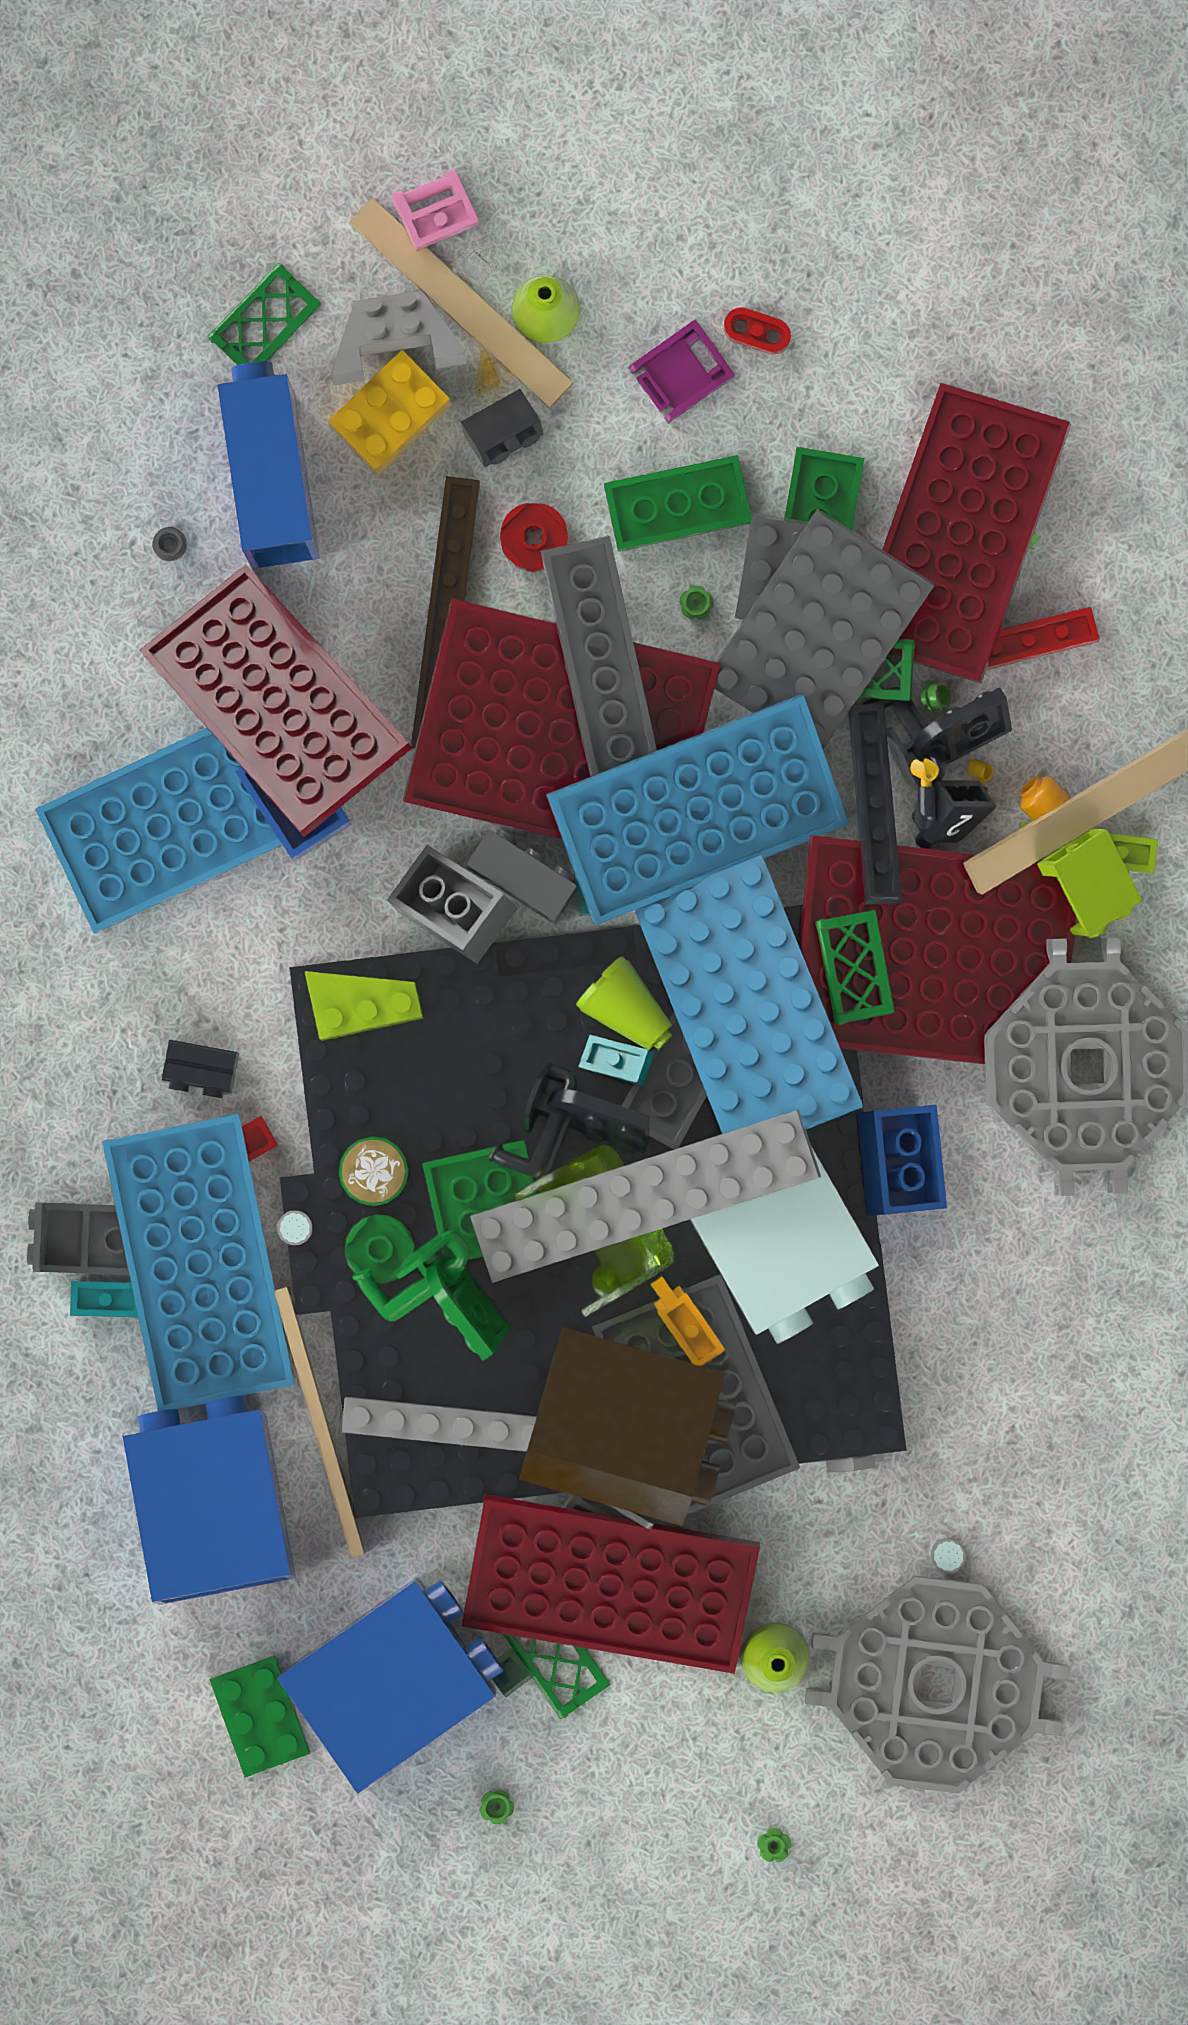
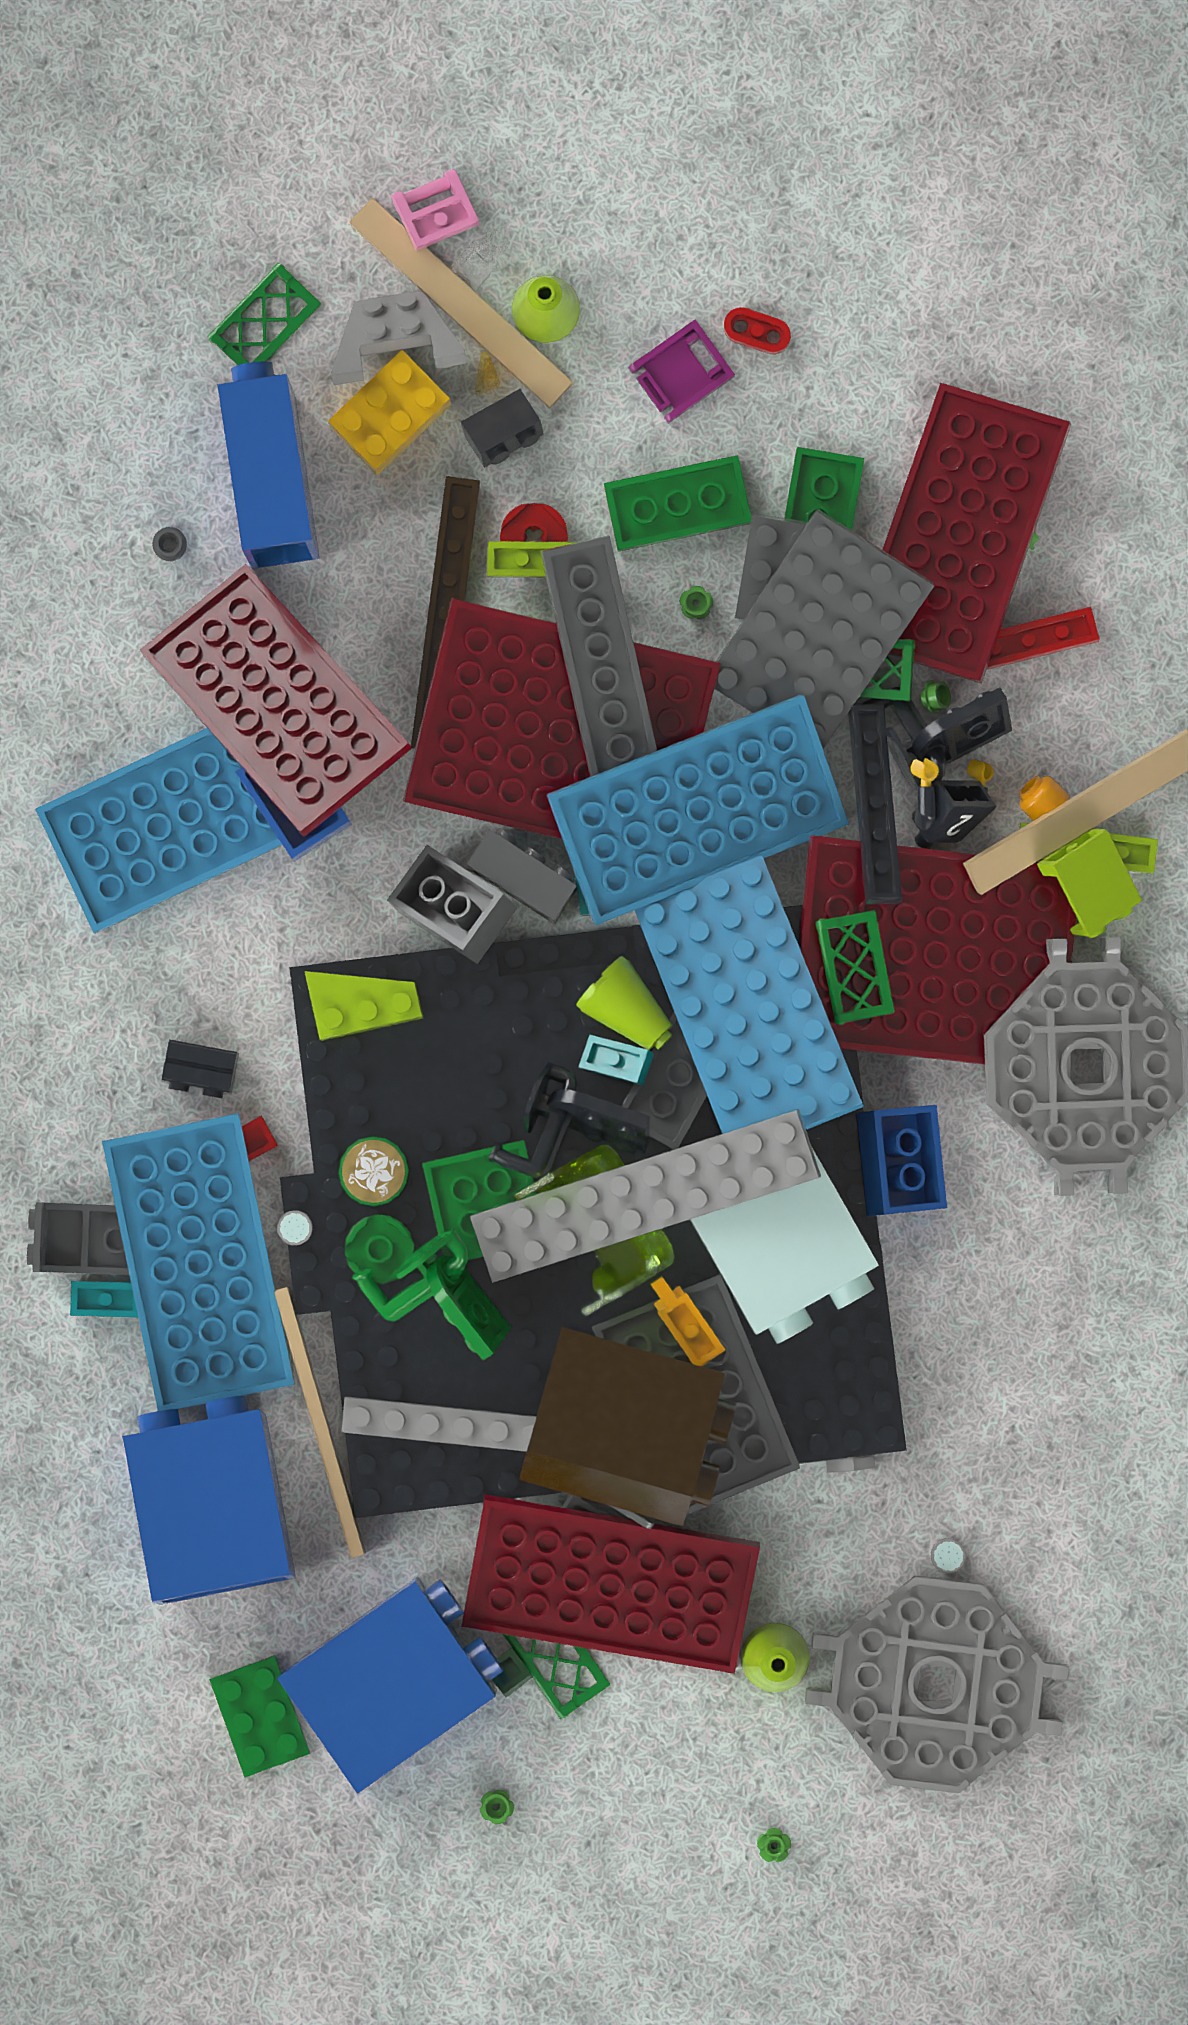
(517, 559): none -> lime plate

